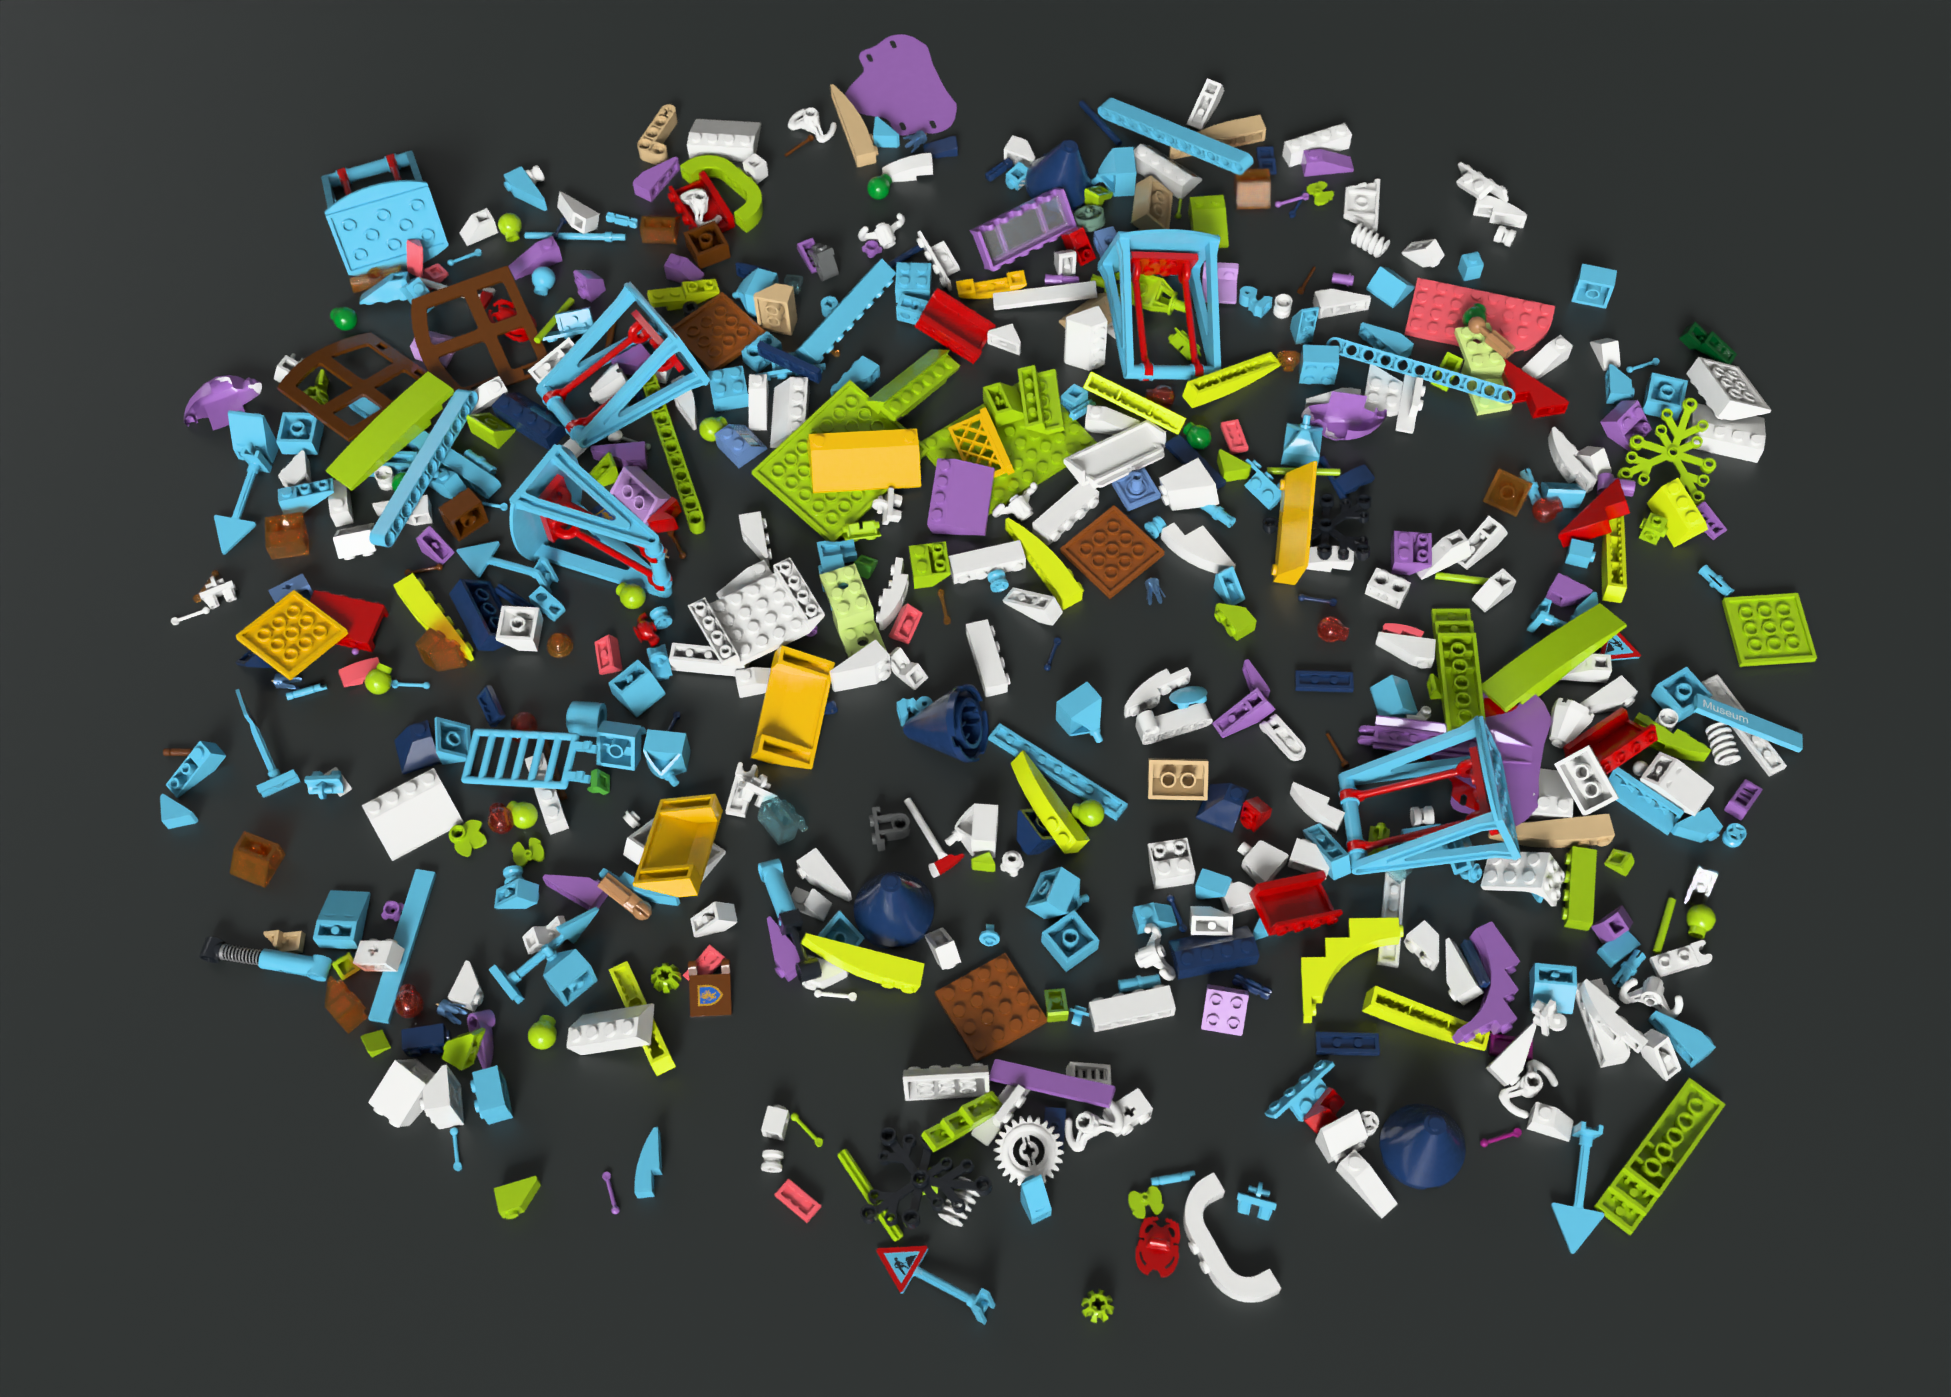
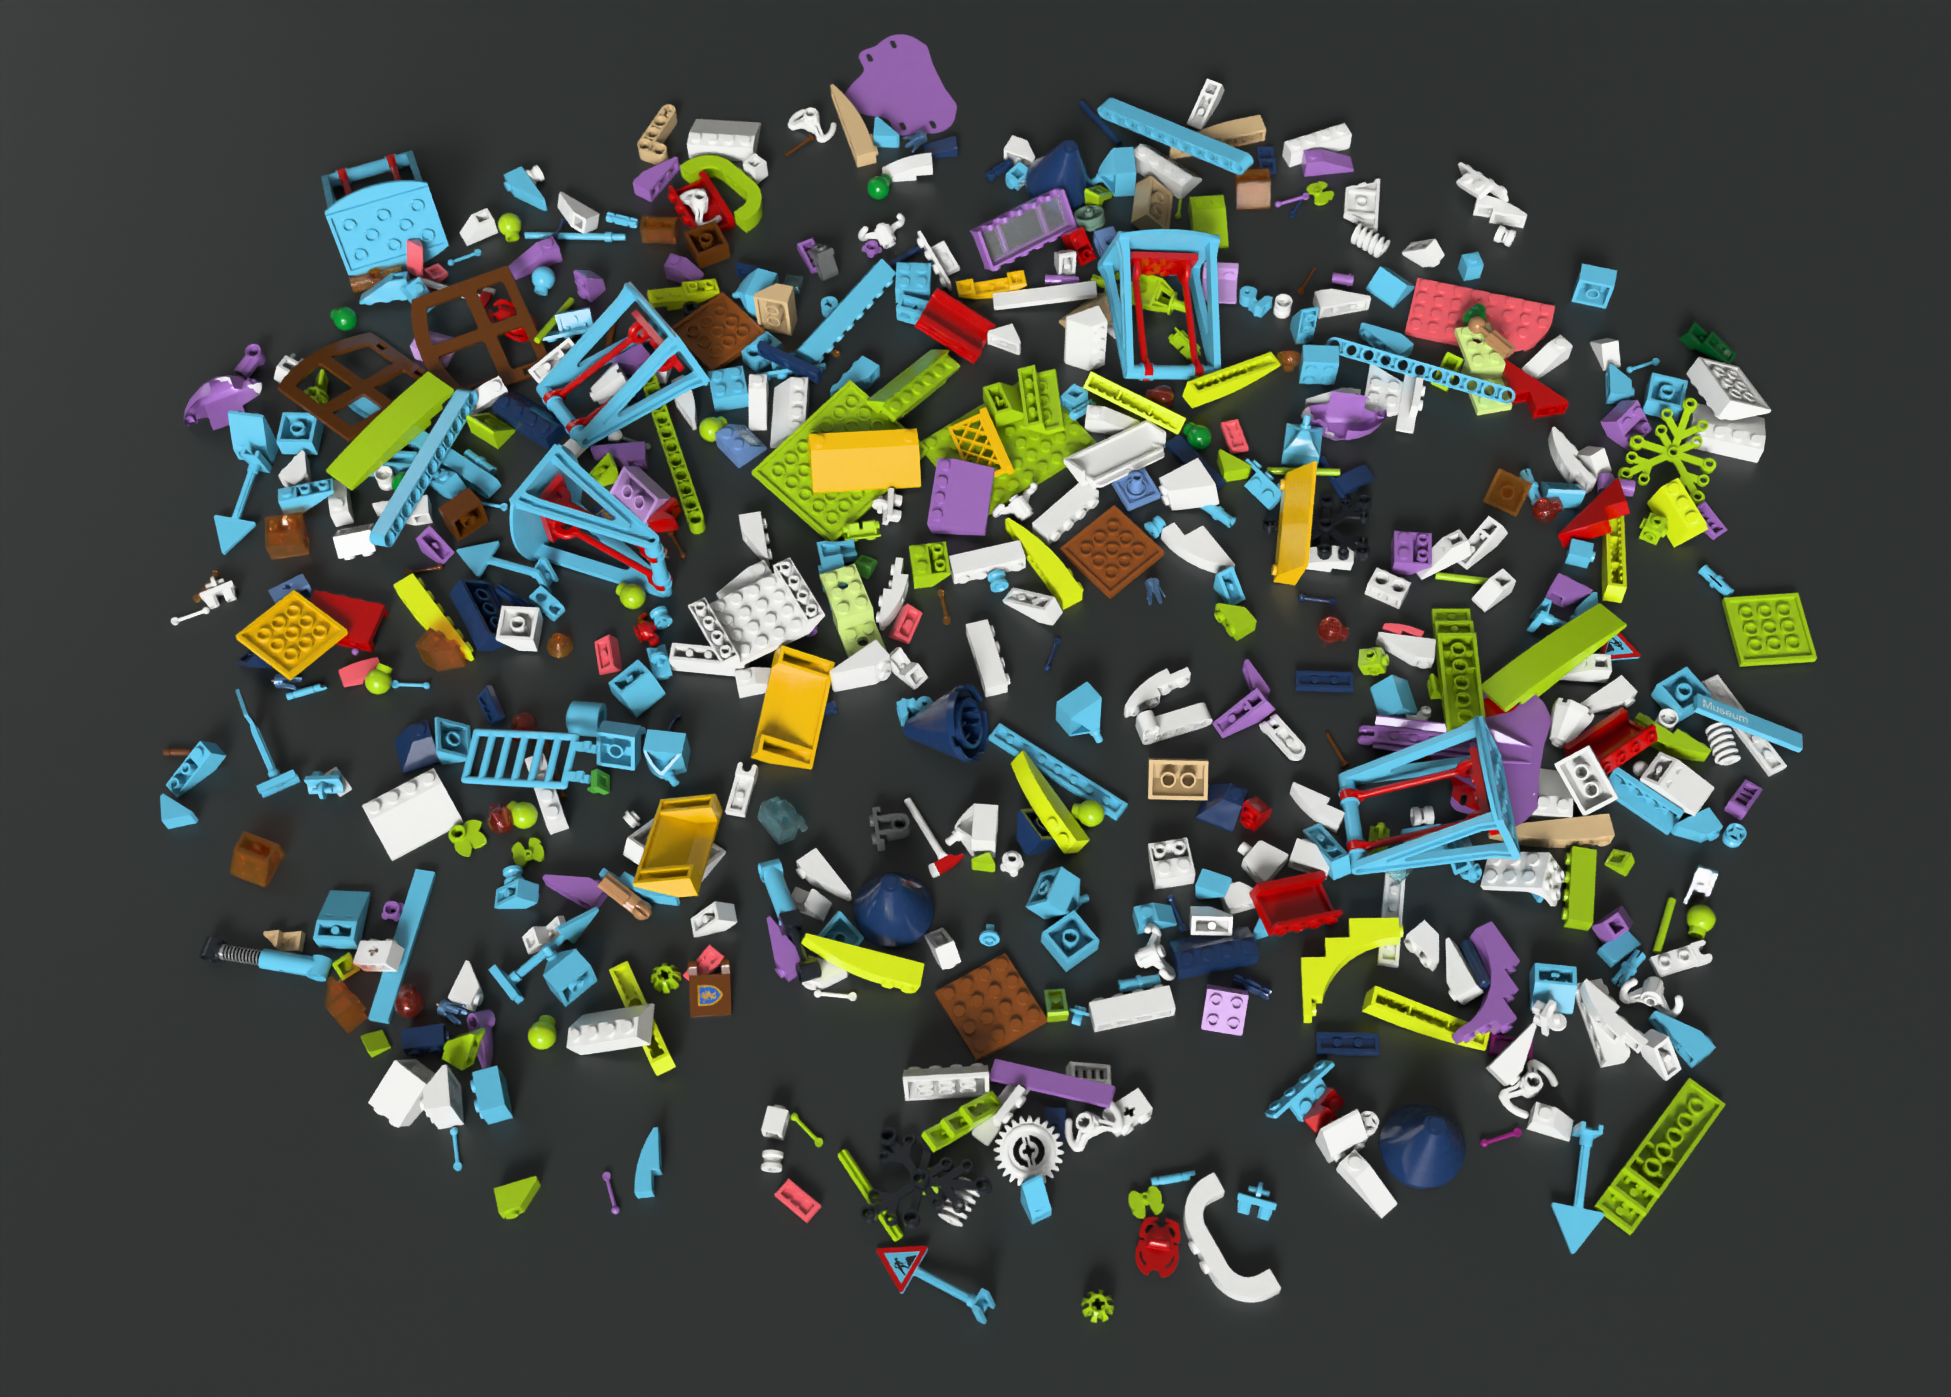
(253, 359): none -> medium lavender piece
(748, 789): white hips -> none
(1188, 695): medium azure dish -> none
(1373, 661): none -> lime brick

